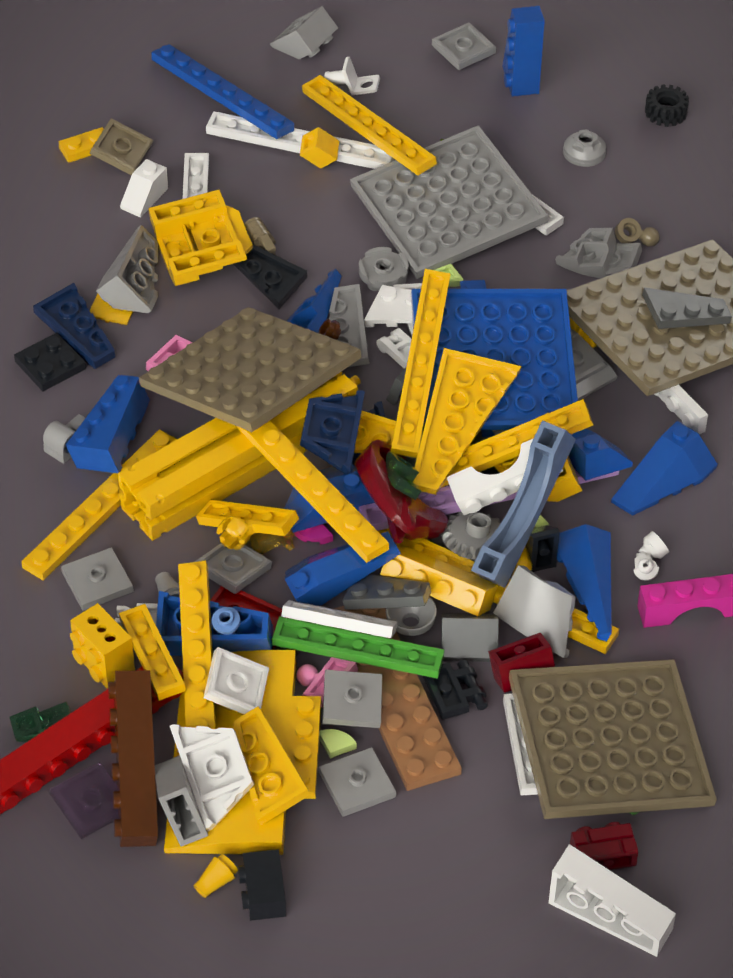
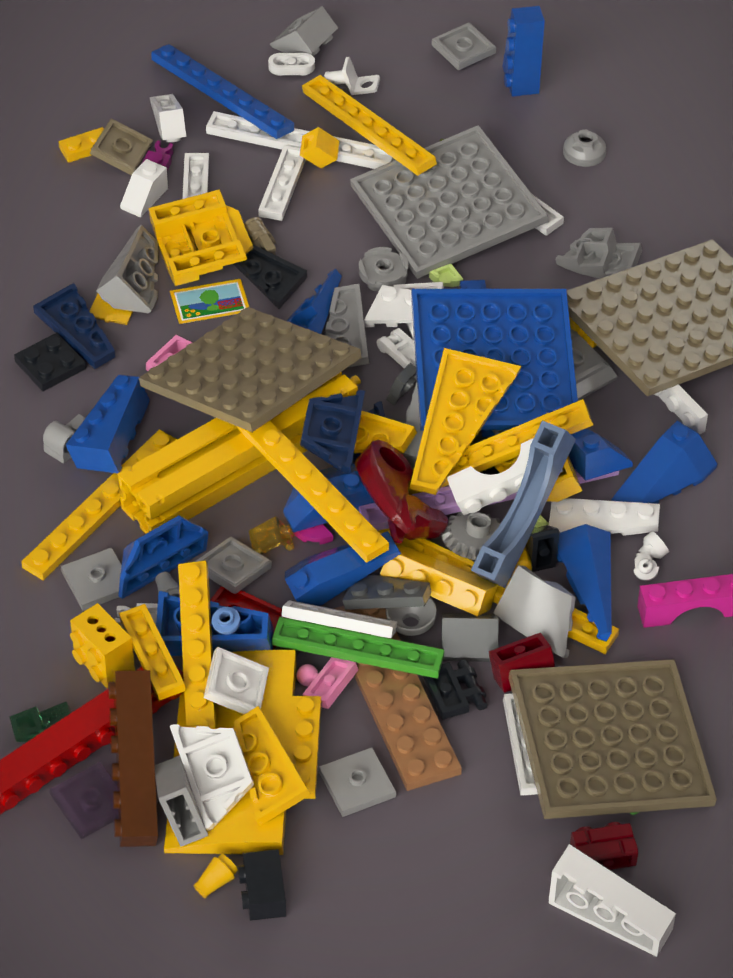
(160, 552): none -> blue wedge
(161, 155): none -> magenta plate
(168, 117): none -> white slope
(209, 301): none -> sticker
(244, 520): yellow plate -> none
(282, 184): none -> white plate
(291, 64): none -> white plate
(330, 329): reddish brown plate -> none
(336, 742): yellowish green tile -> none
(352, 698): light grey plate -> none
(402, 474): clear green slope -> none
(420, 363): yellow plate -> none
(611, 516): none -> white wing
(648, 236): dark tan plate -> none
(666, 114): black tyre -> none
(685, 310): wing -> none

